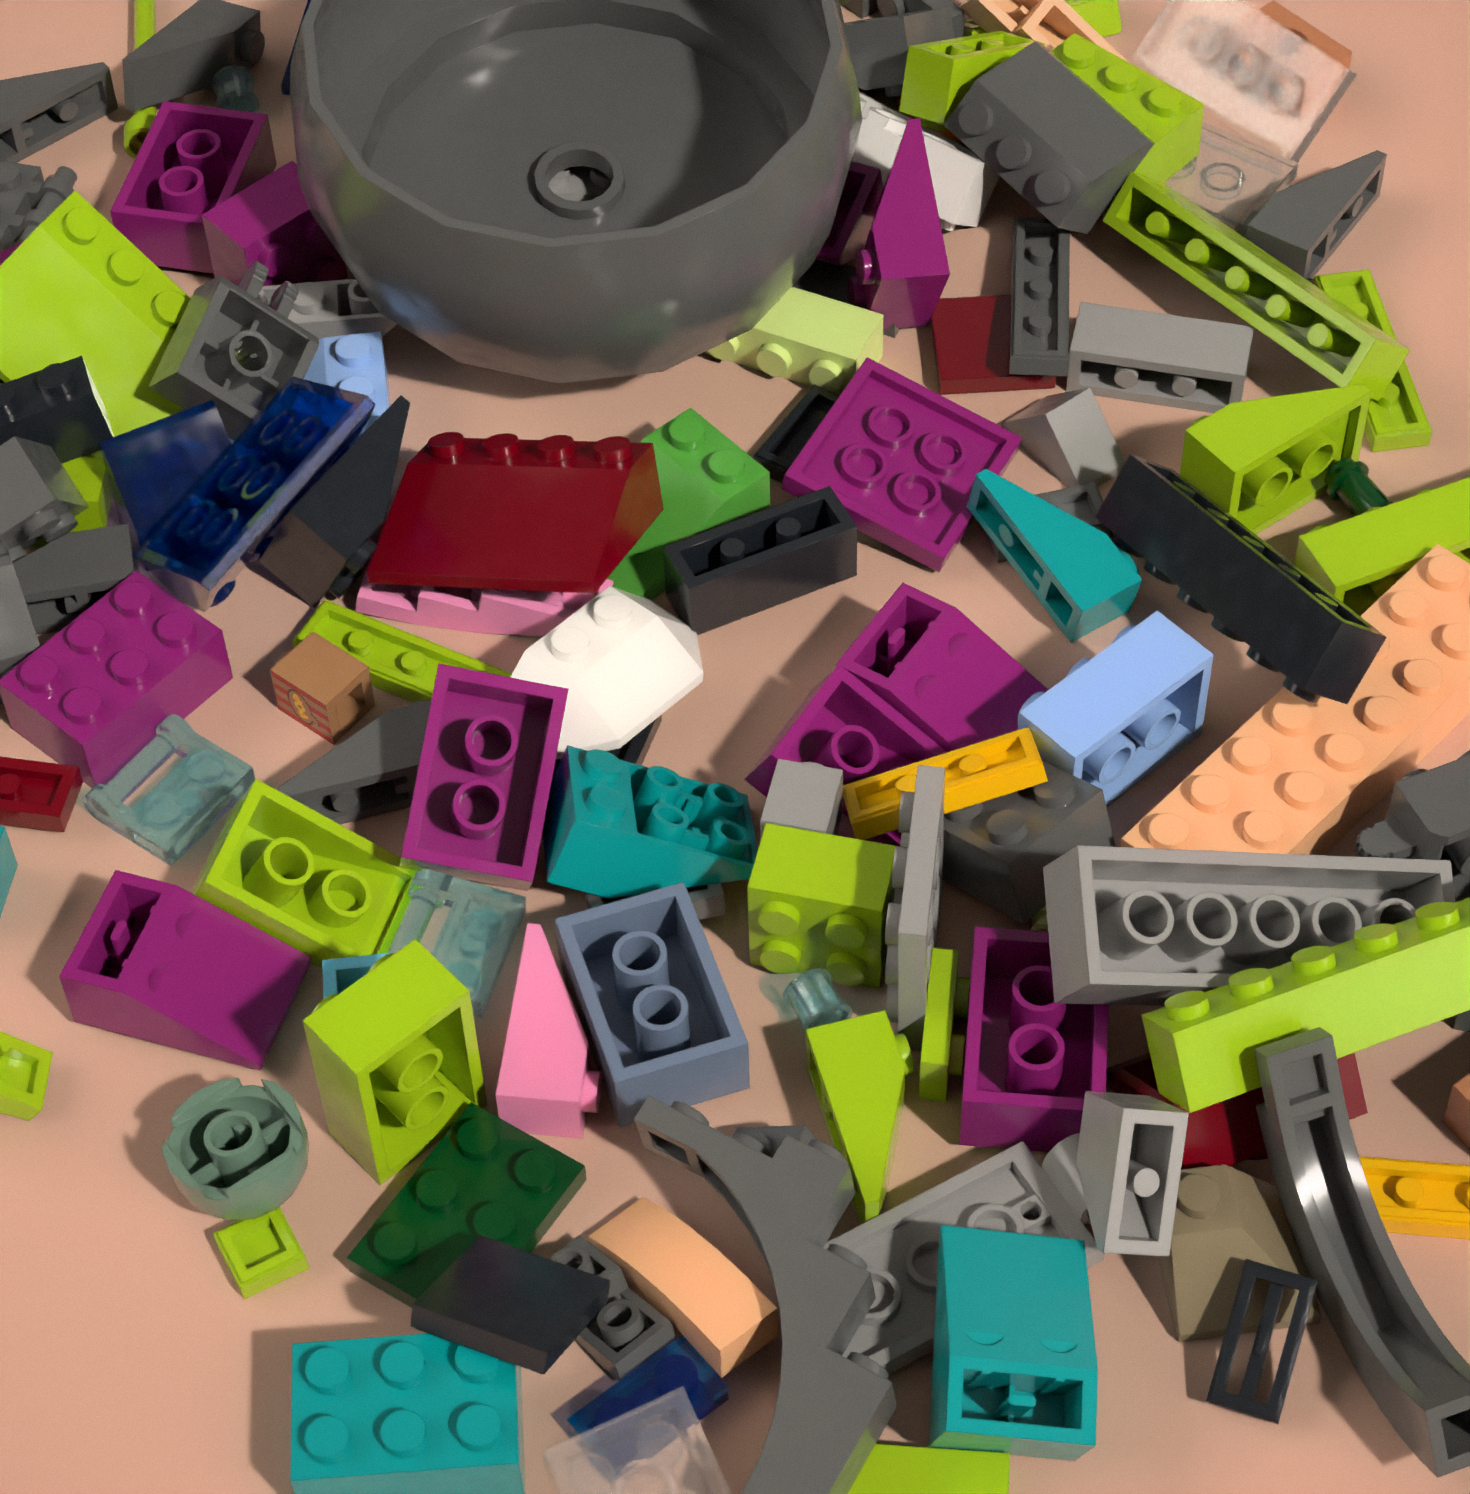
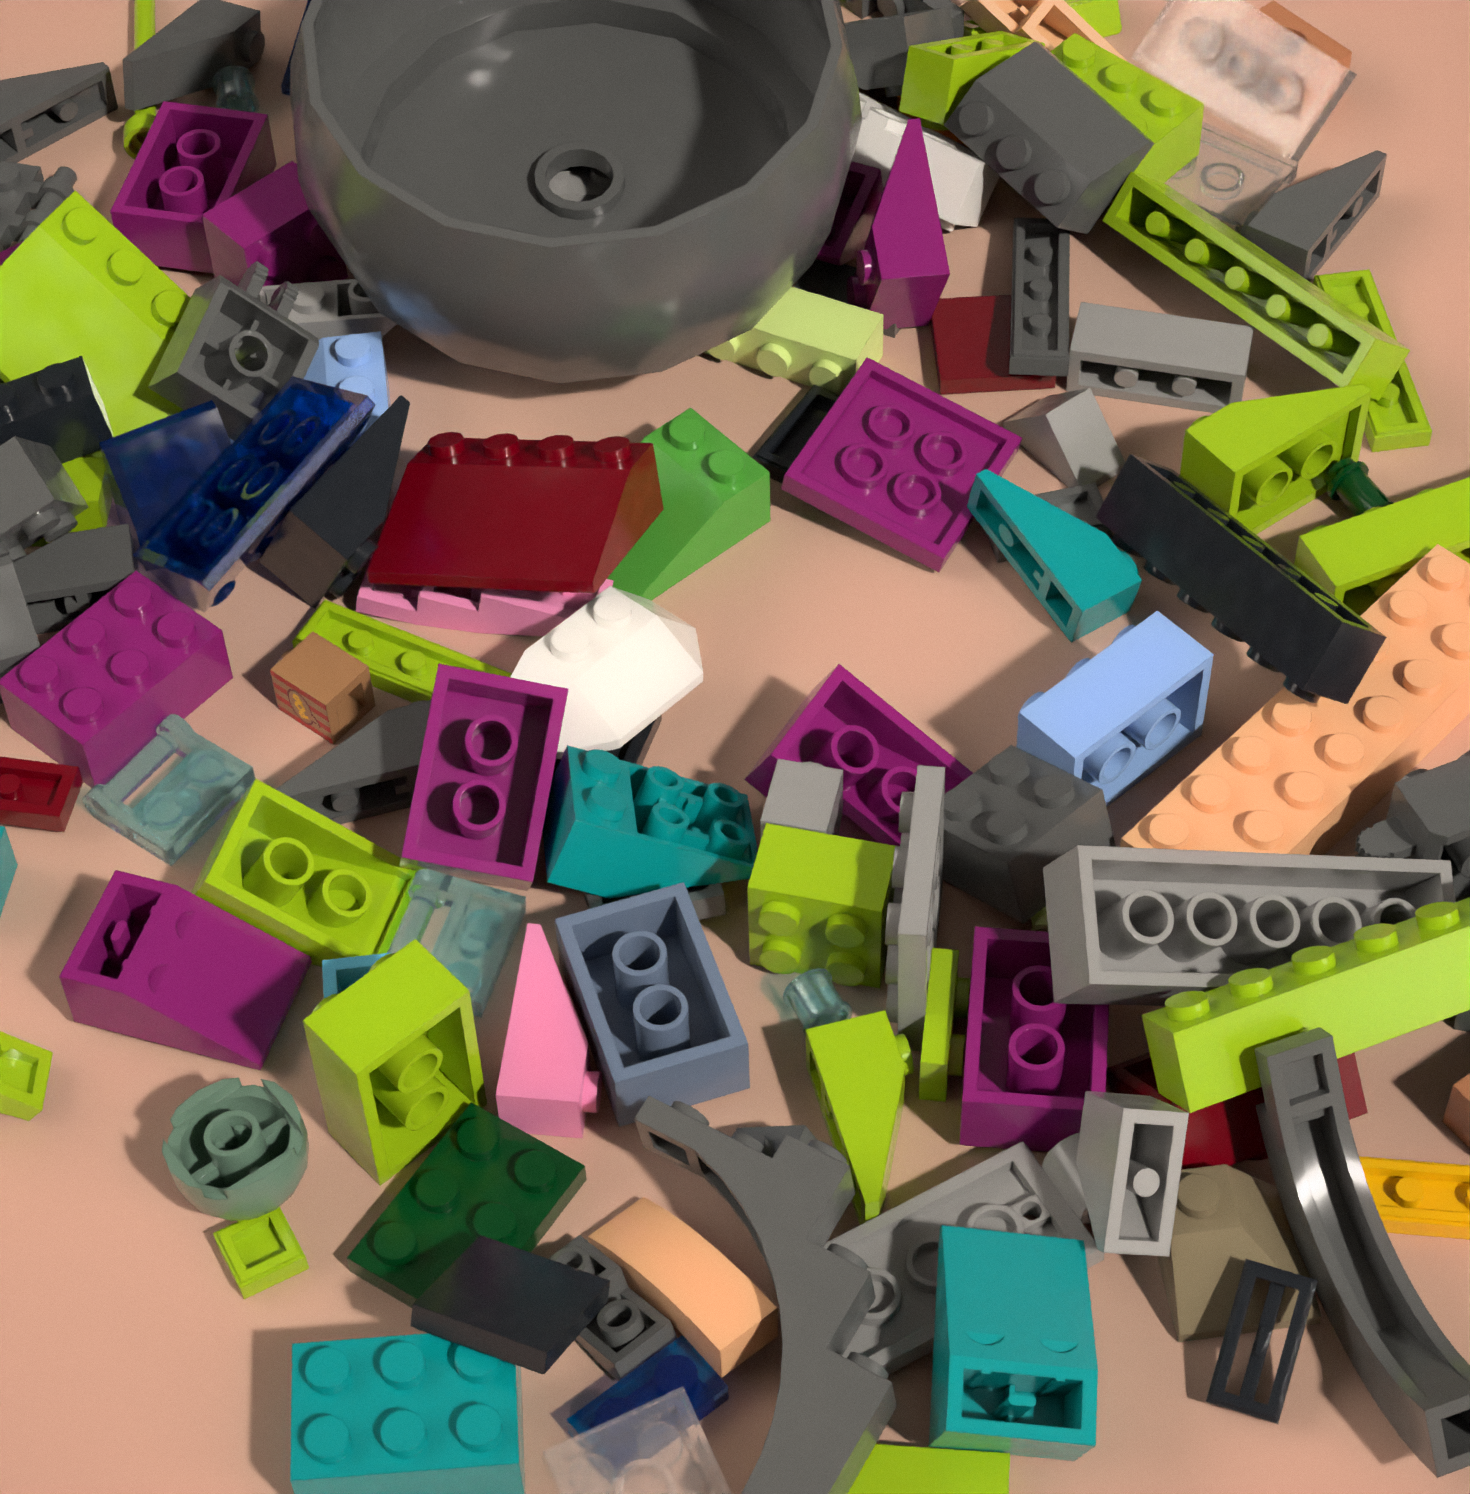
(760, 561): black brick -> none
(940, 670): magenta slope -> none
(971, 777): yellow tile -> none

